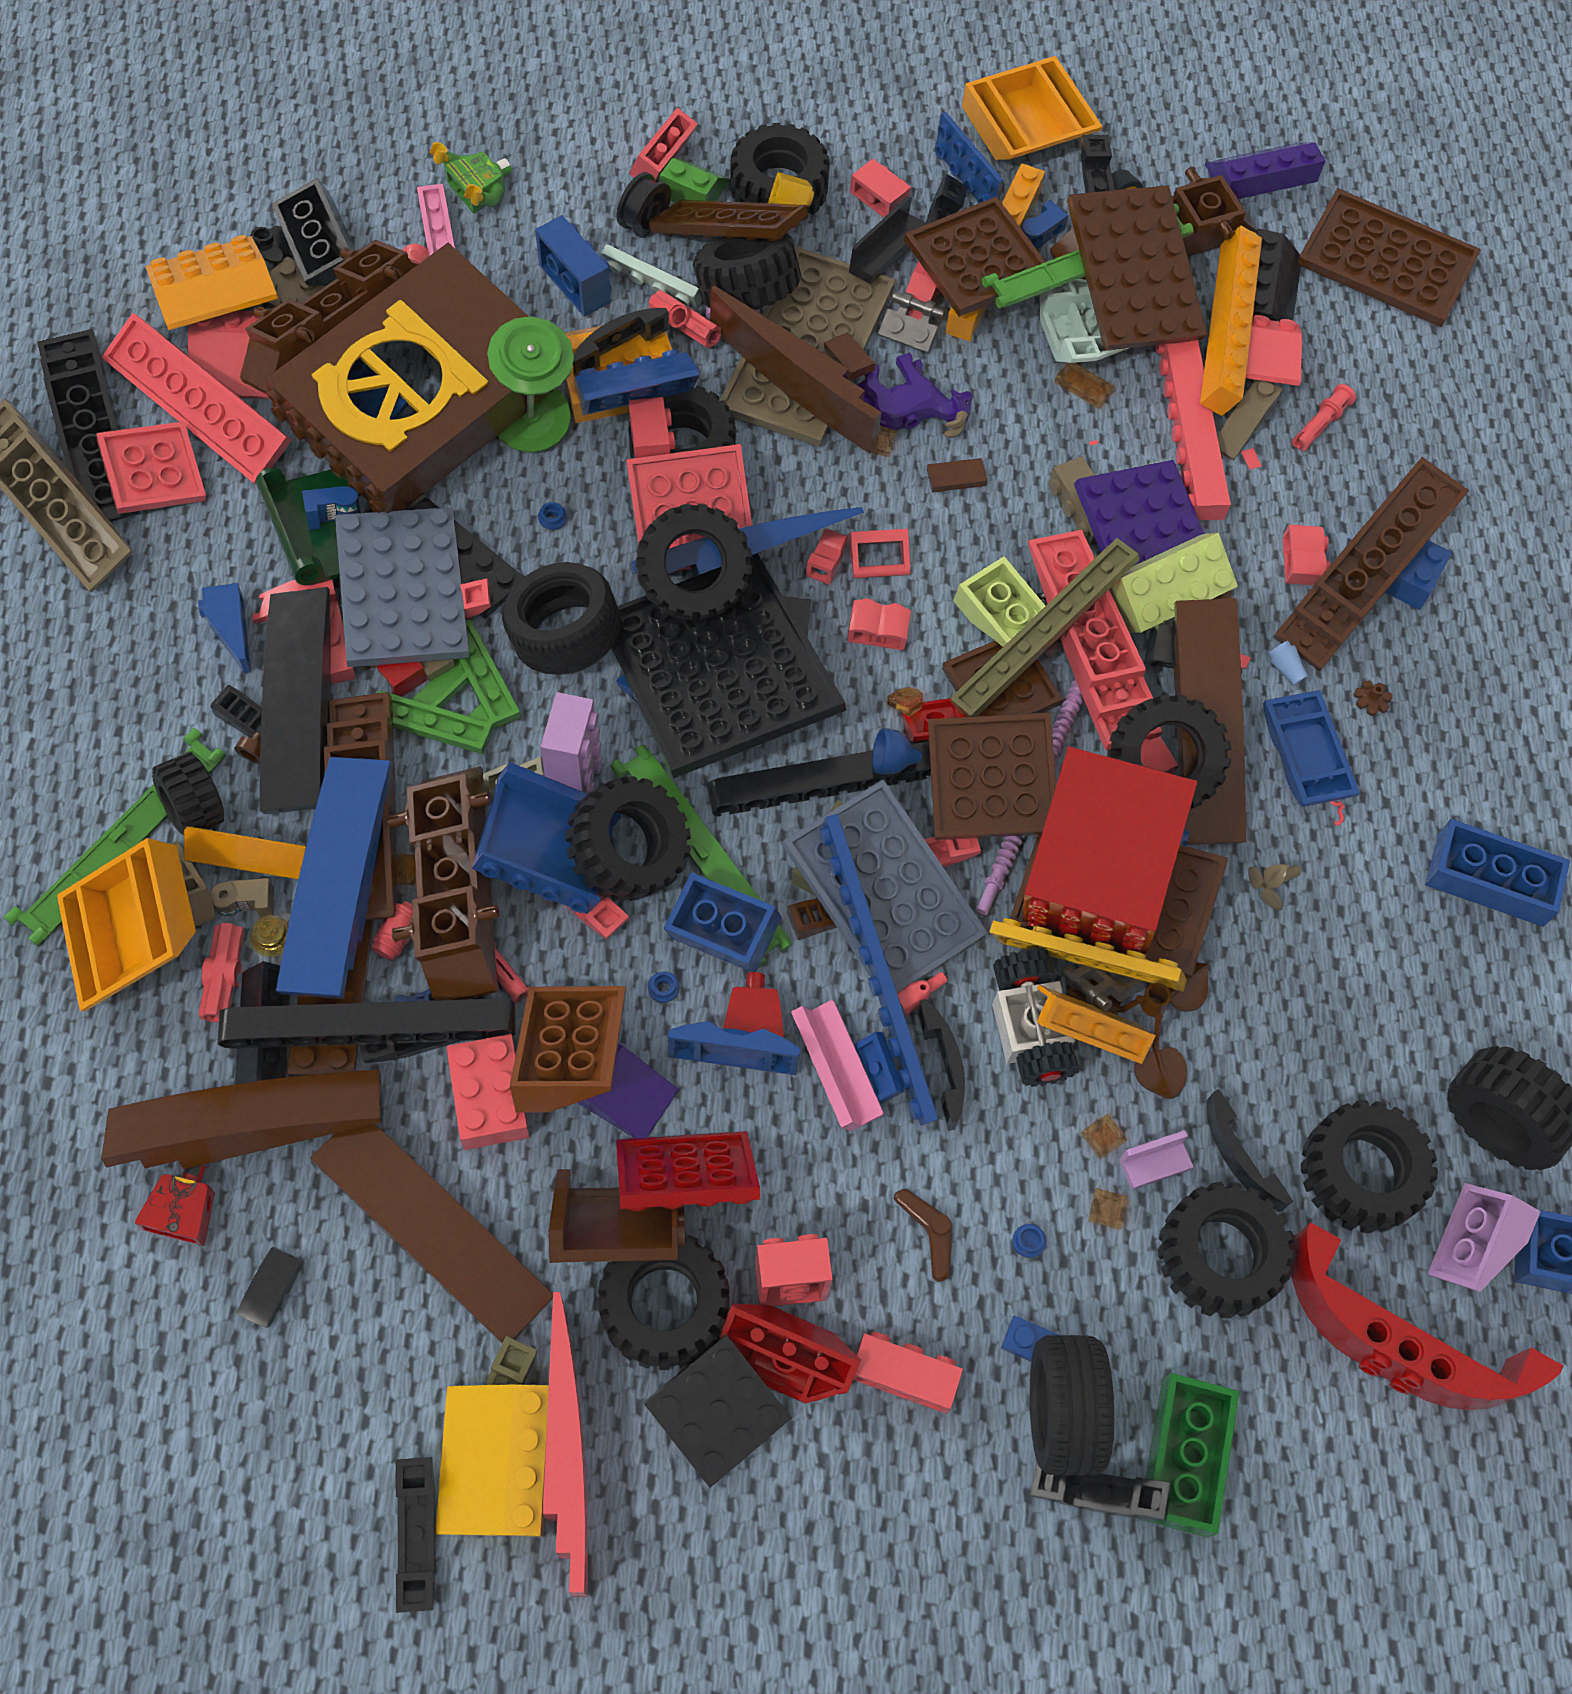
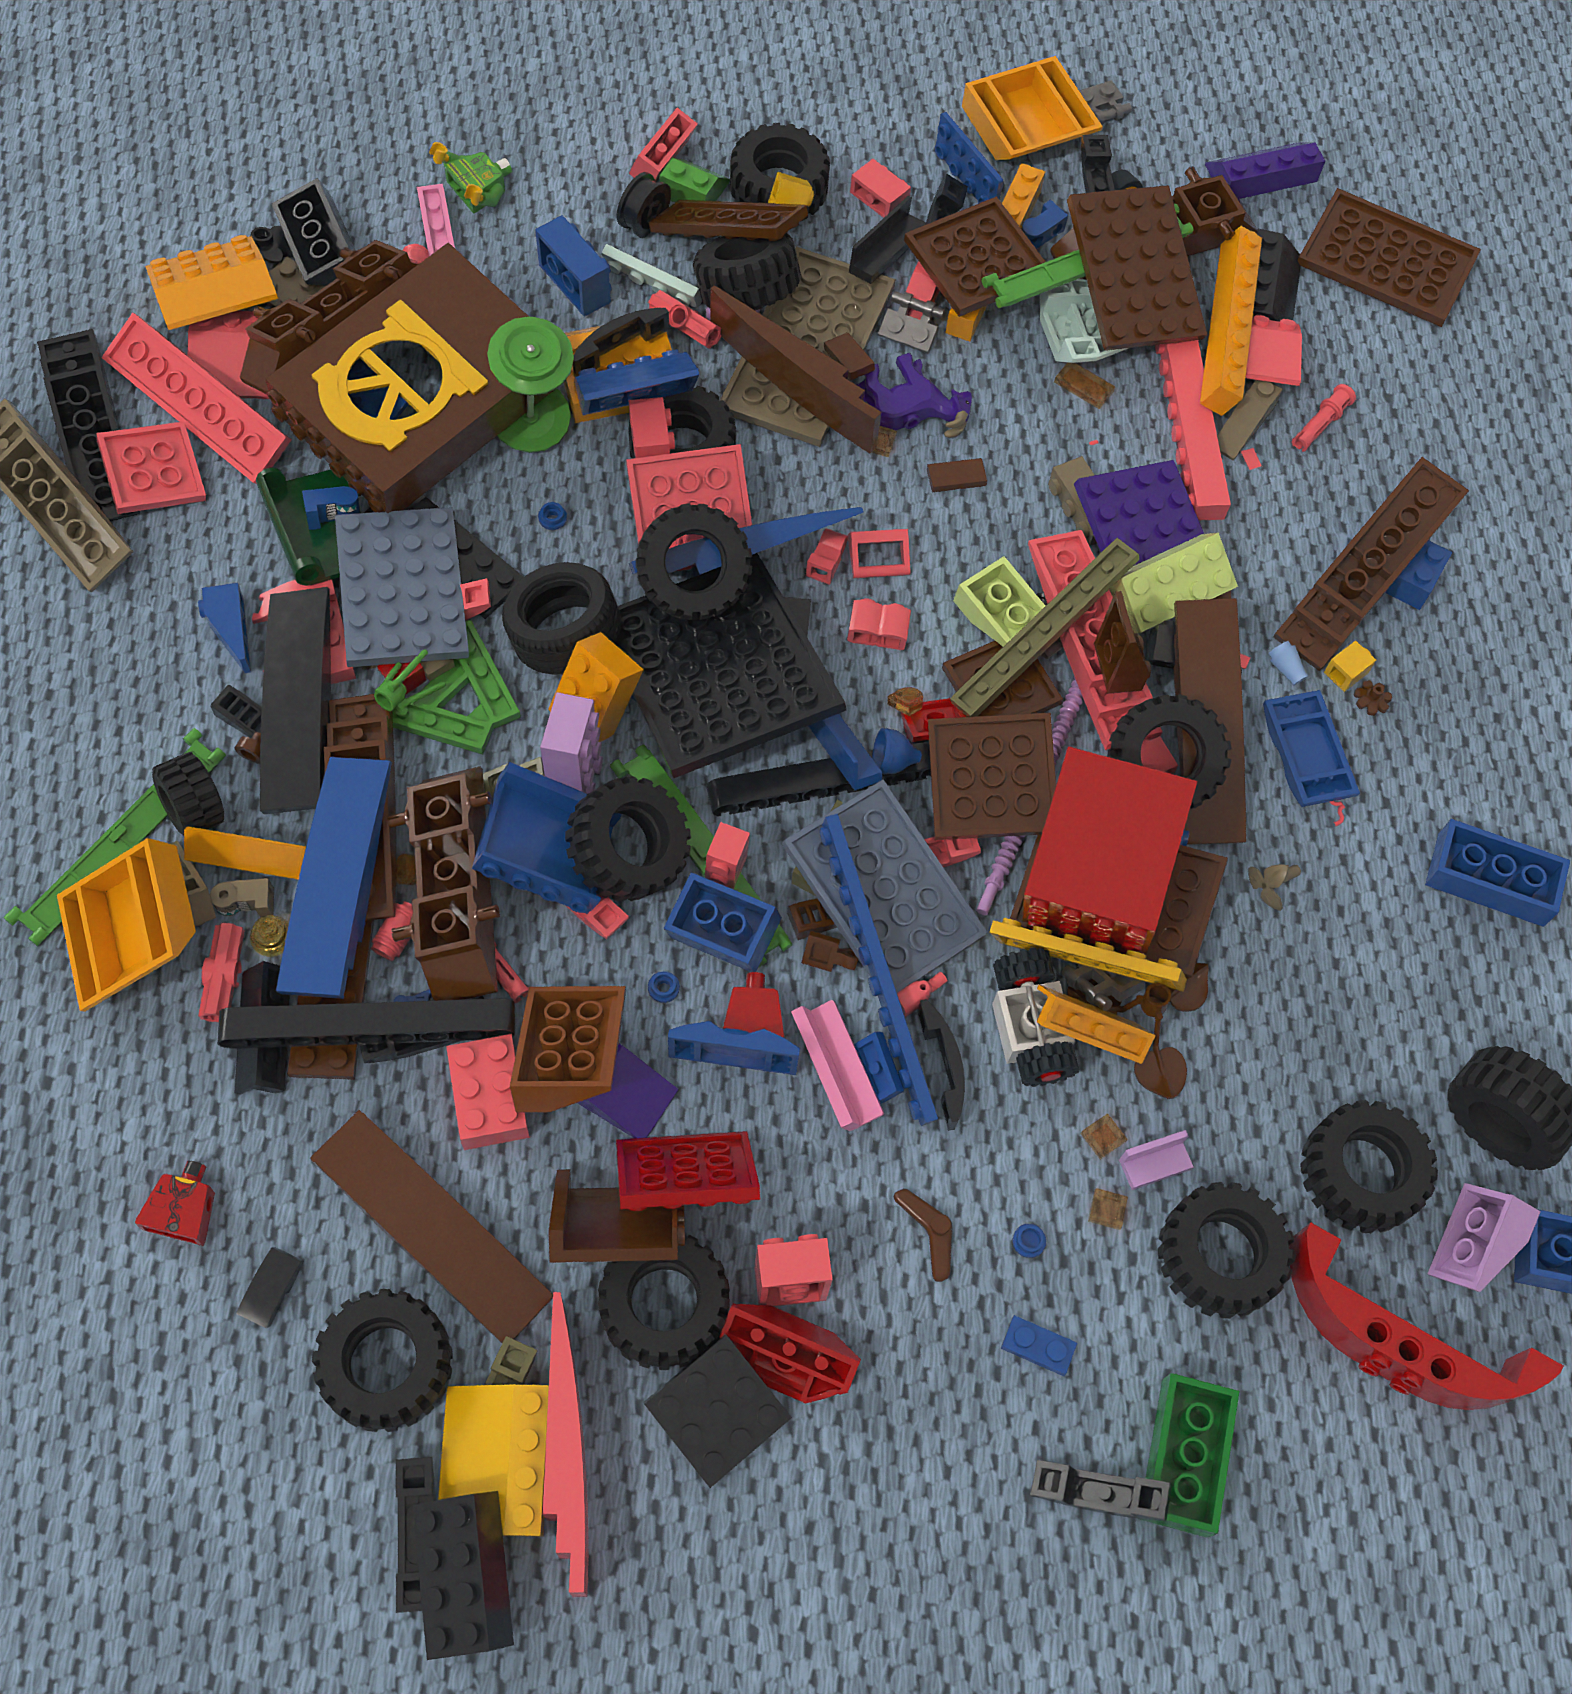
(240, 1118): reddish brown slope -> none
(343, 1336): none -> black tyre
(392, 693): none -> bright green plant
(463, 1575): none -> black brick
(603, 674): none -> light orange brick
(727, 855): none -> coral brick
(824, 952): none -> reddish brown plate
(846, 752): none -> blue panel
(907, 1372): coral brick -> none
(1071, 1405): black tyre -> none
(1106, 97): none -> flat silver plate
(1121, 650): none -> reddish brown slope
(1220, 1117): black slope -> none
(1304, 554): coral brick -> none
(1350, 666): none -> yellow brick

